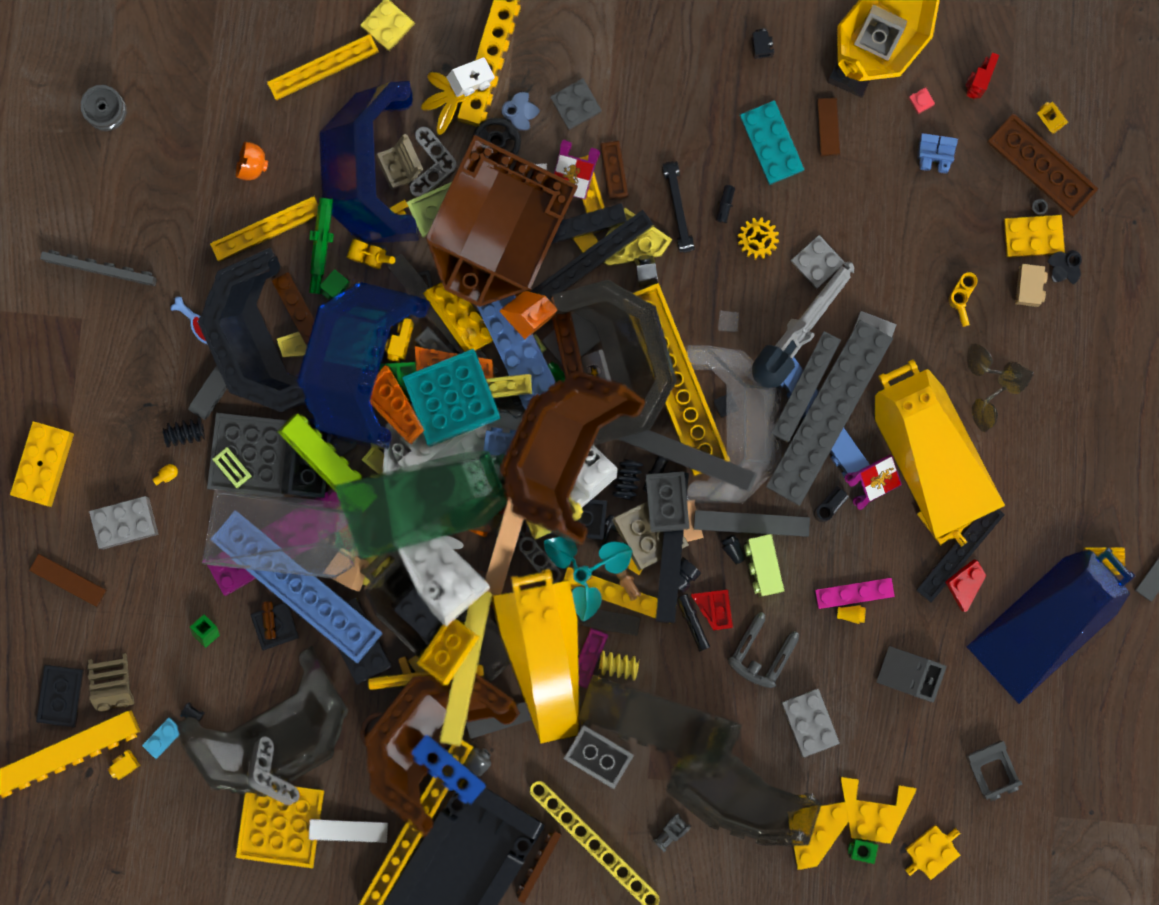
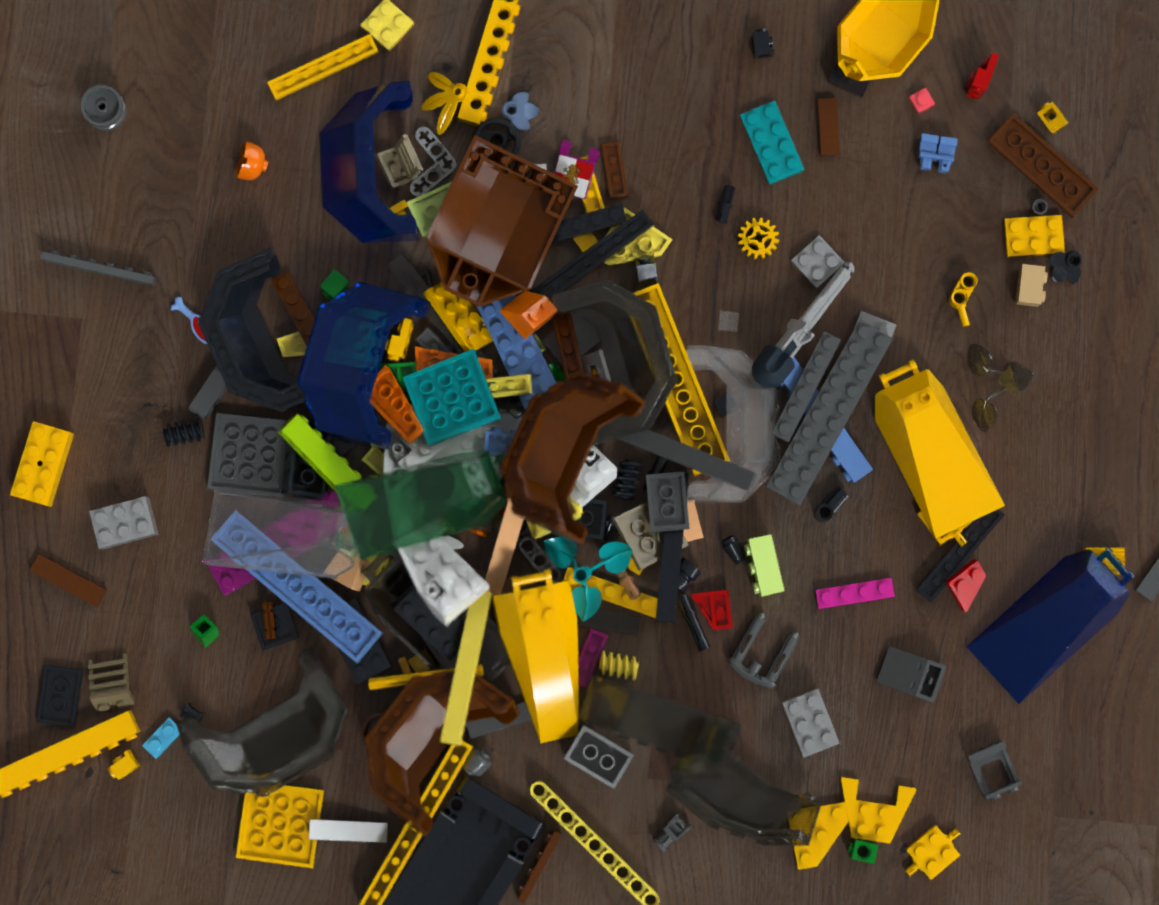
(166, 474): yellow cylinder -> none
(221, 455): yellowish green tile -> none
(265, 229): yellow plate -> none
(265, 778): light grey beam -> none
(321, 238): green piece -> none
(371, 256): yellow beam -> none
(429, 745): blue brick -> none
(448, 650): yellow plate -> none
(470, 77): white brick -> none
(575, 104): dark grey plate -> none
(684, 242): black piece -> none
(751, 523): dark grey tile -> none
(853, 614): yellow cone -> none
(875, 480): flag -> none
(880, 32): light grey slope -> none

